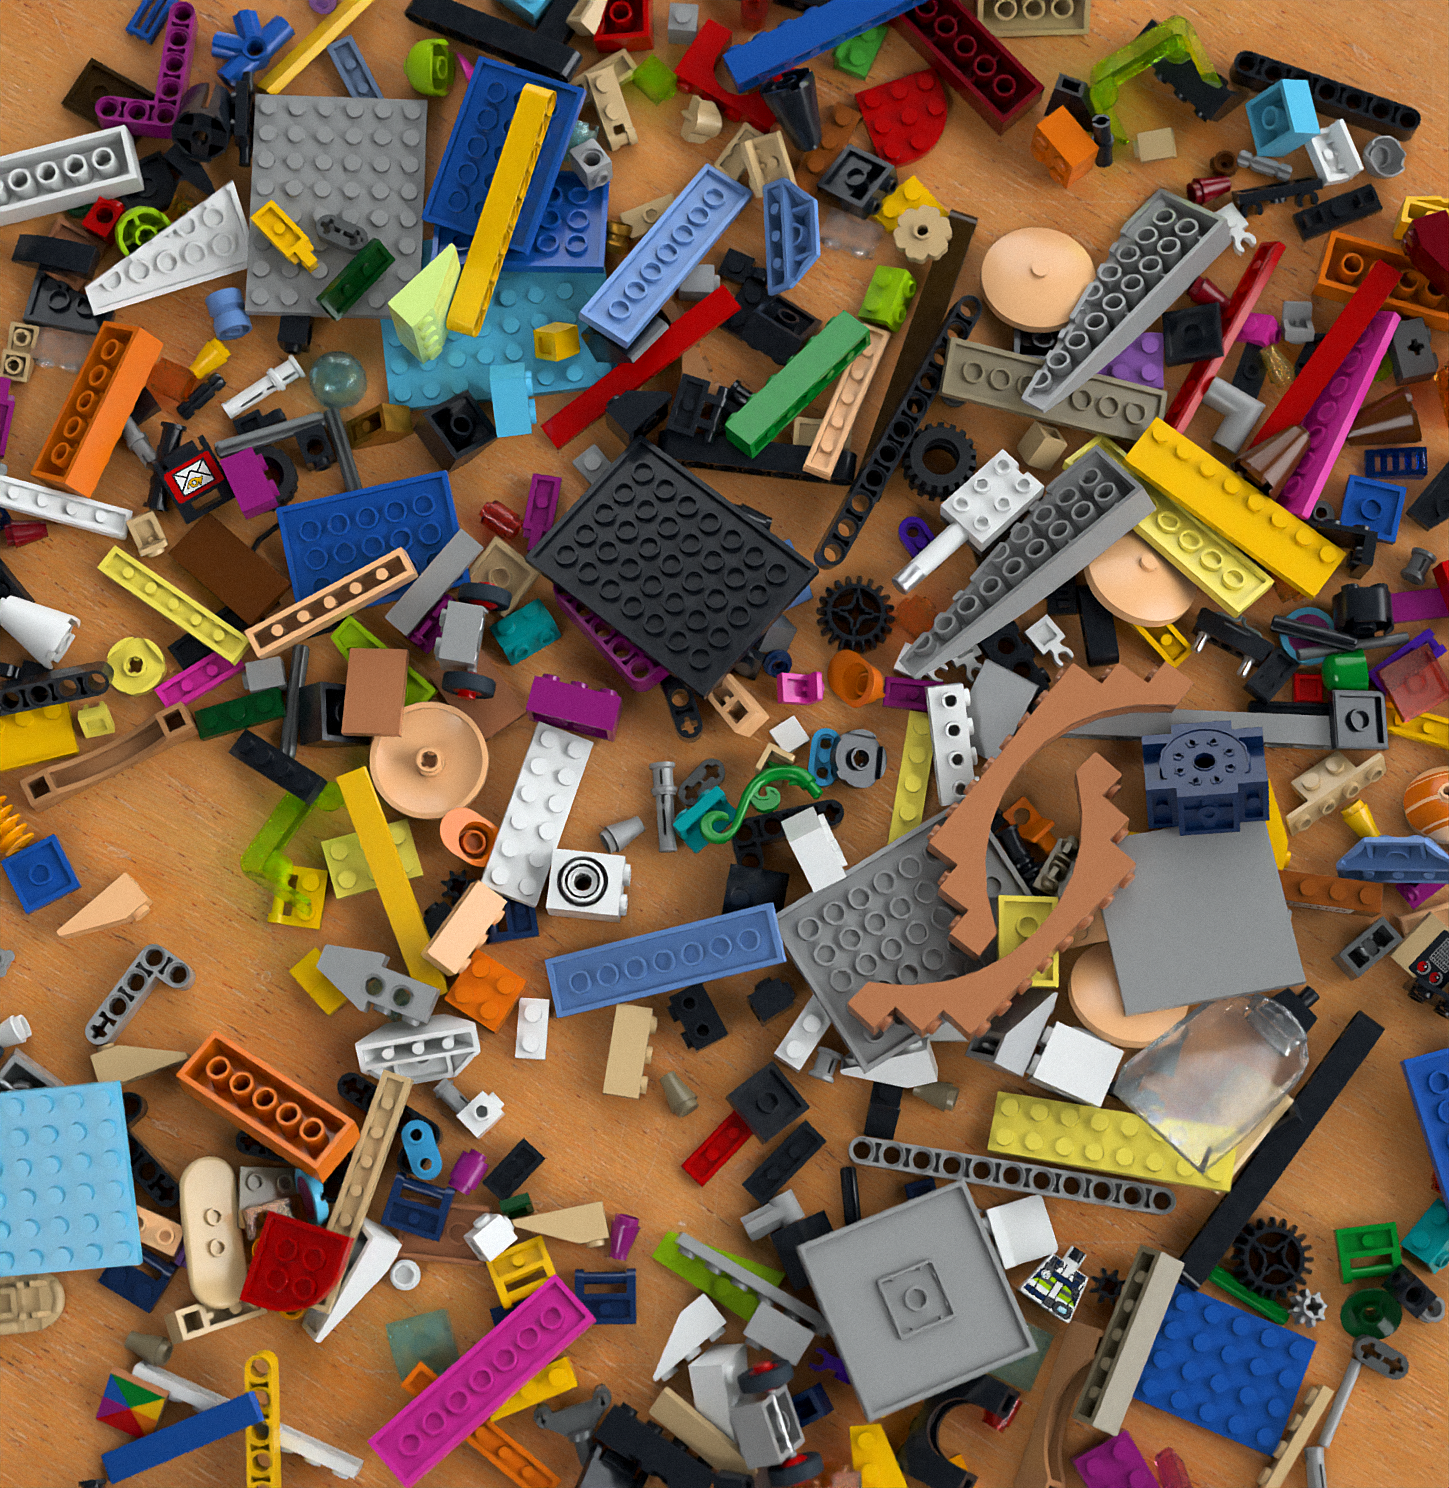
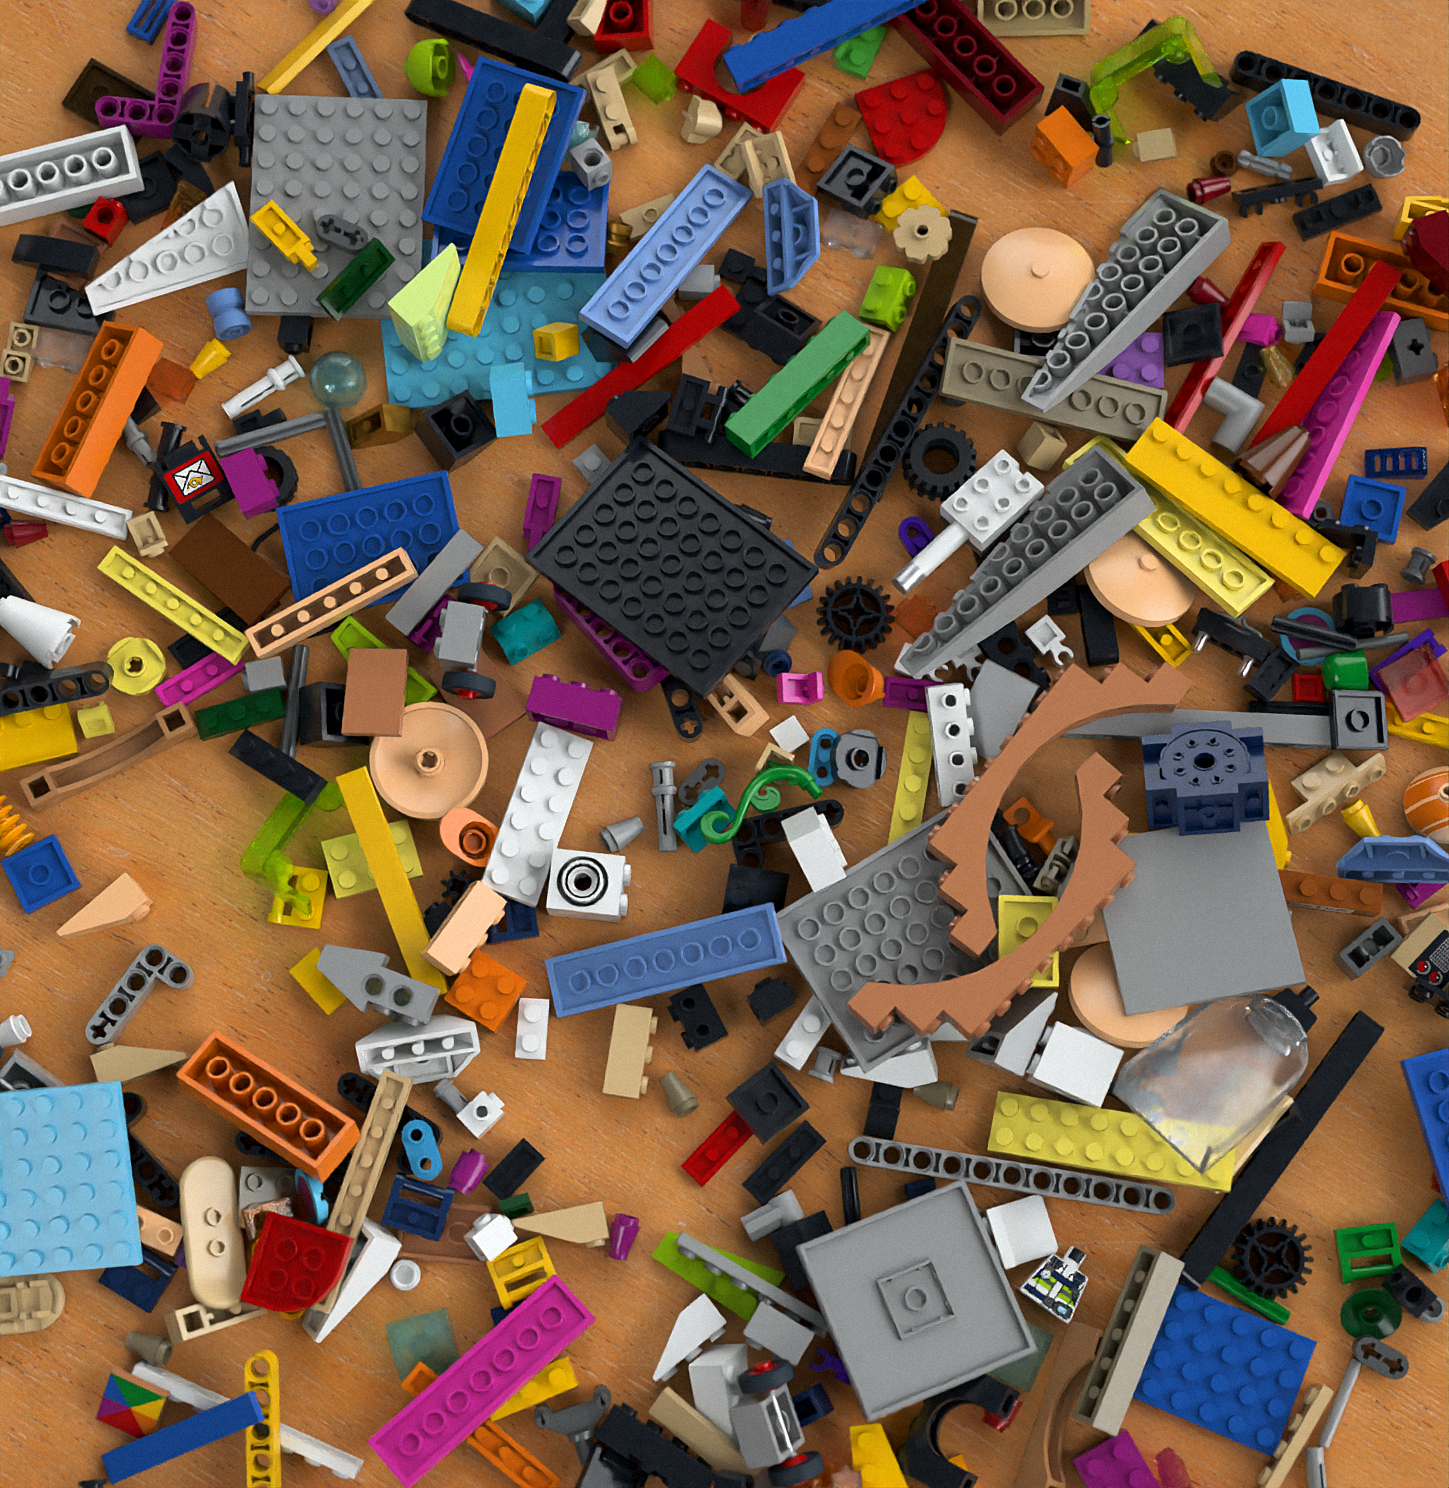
(138, 226): lime cylinder -> none
(200, 396): black axle -> none
(249, 39): blue piece -> none
(315, 436): black brick -> none
(500, 520): clear red brick -> none
(608, 1307): dark blue plate -> none
(682, 23): light grey brick -> none
(795, 107): black cone -> none
(1099, 1281): black gear -> none
(1237, 225): white plate -> none
(1315, 1305): light grey gear -> none
(1386, 421): reddish brown cone -> none

